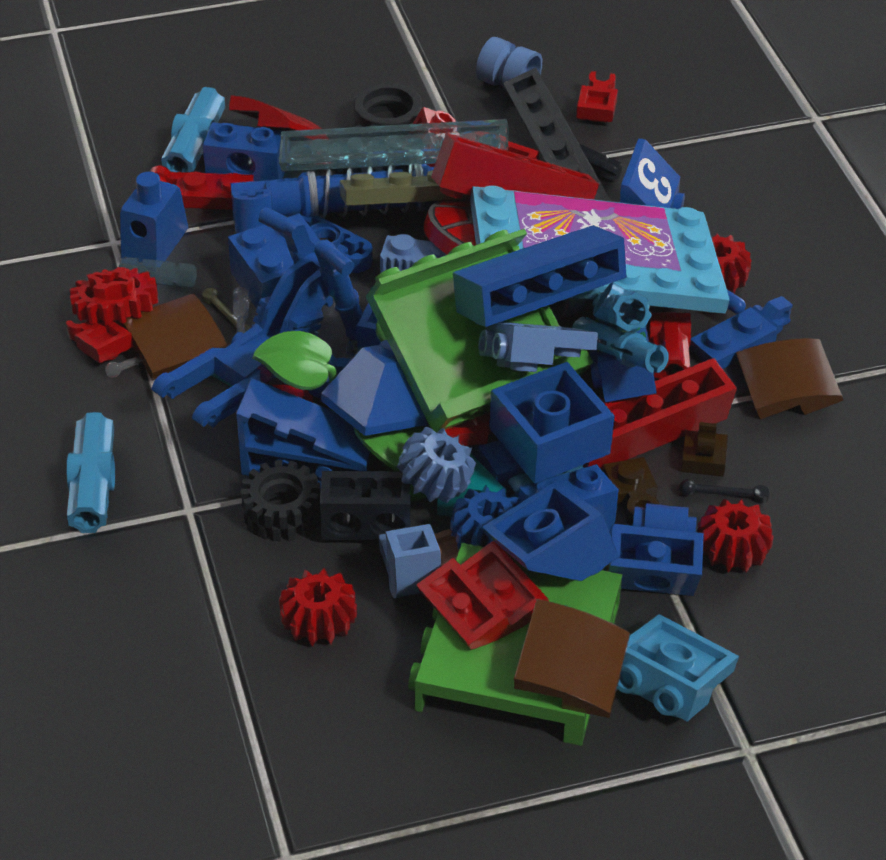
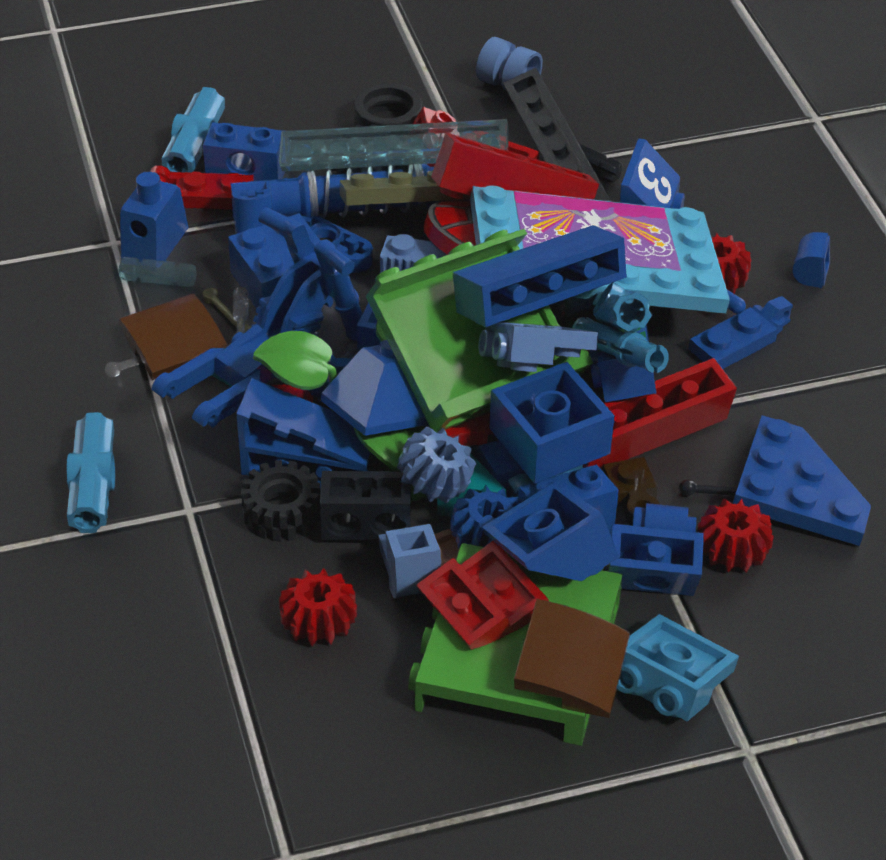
(100, 340): red plate -> none
(113, 295): red gear -> none
(268, 115): red slope -> none
(598, 99): red plate -> none
(674, 333): red piece -> none
(705, 451): dark brown tile -> none
(788, 376): reddish brown slope -> none
(800, 484): none -> blue plate
(812, 259): none -> blue brick

